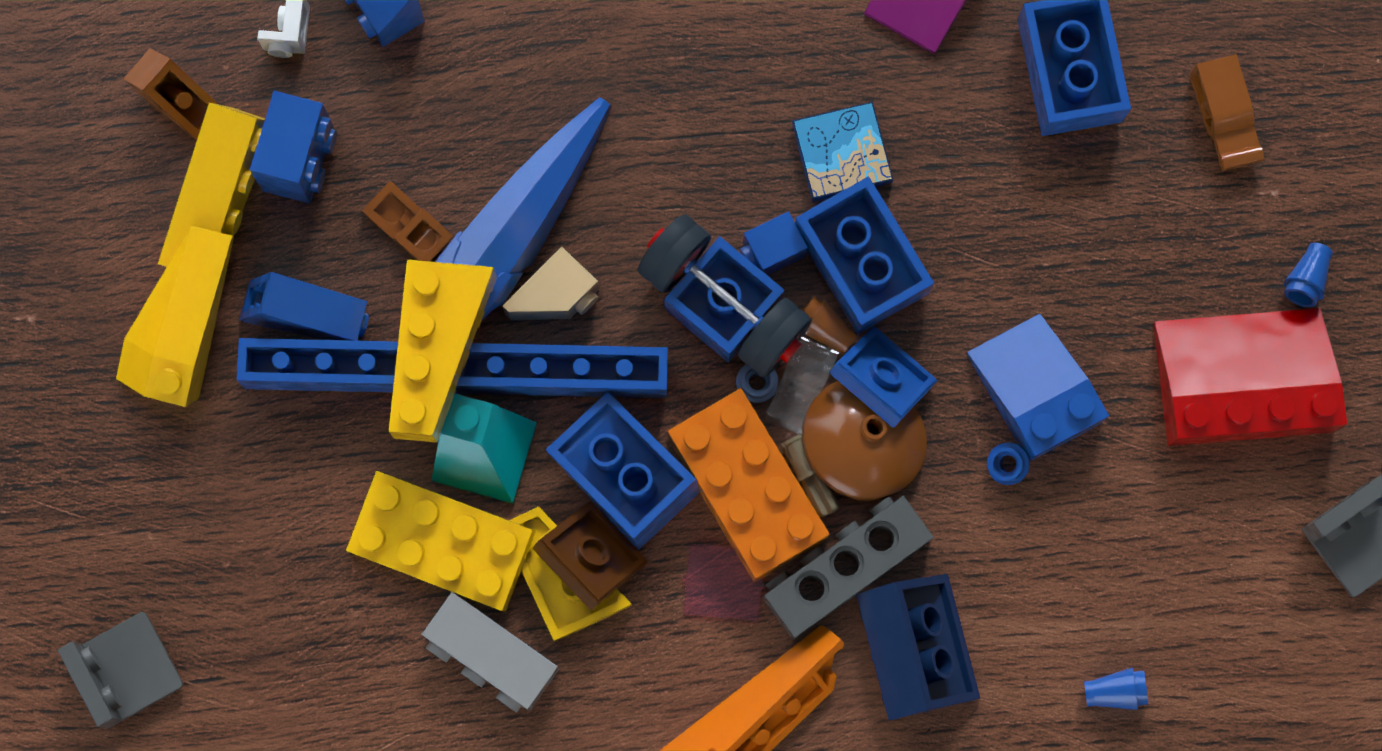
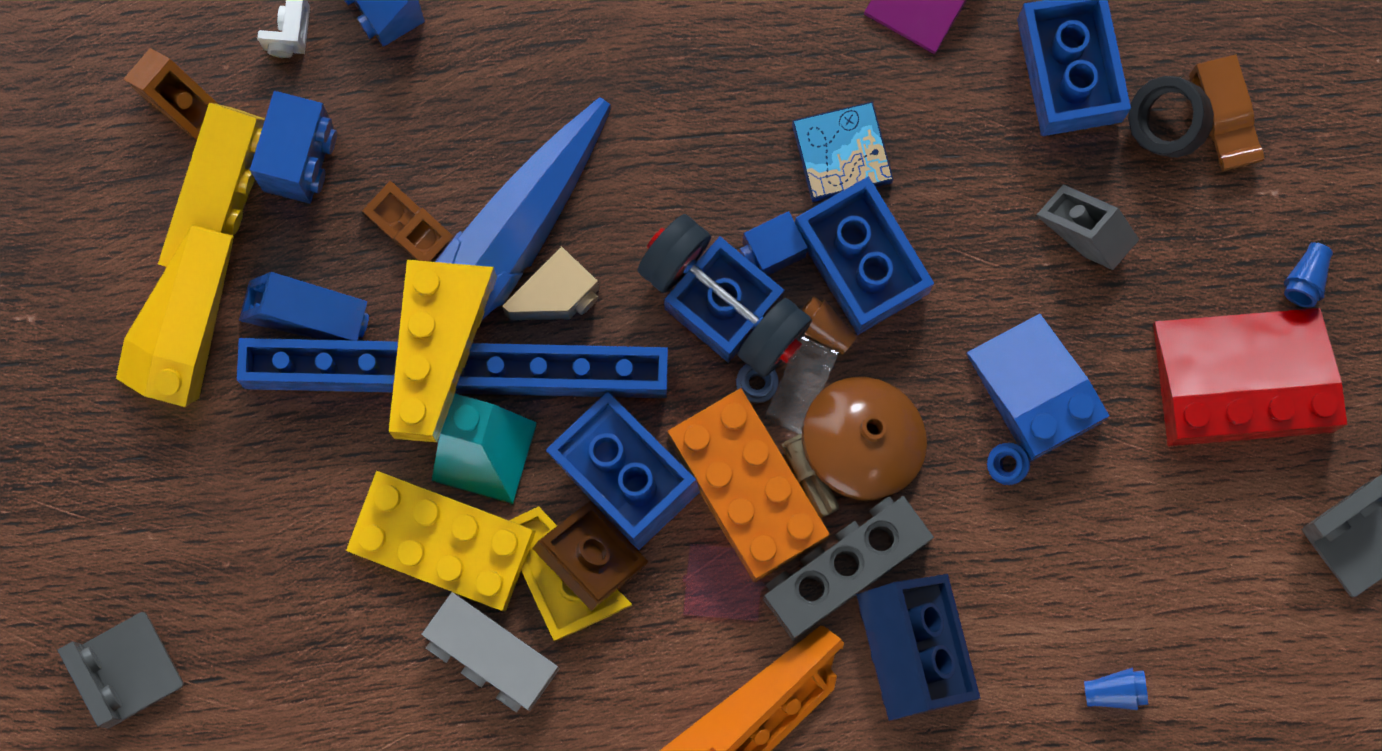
(883, 376): blue tile -> none
(1089, 226): none -> dark grey slope
(1145, 99): none -> black tyre

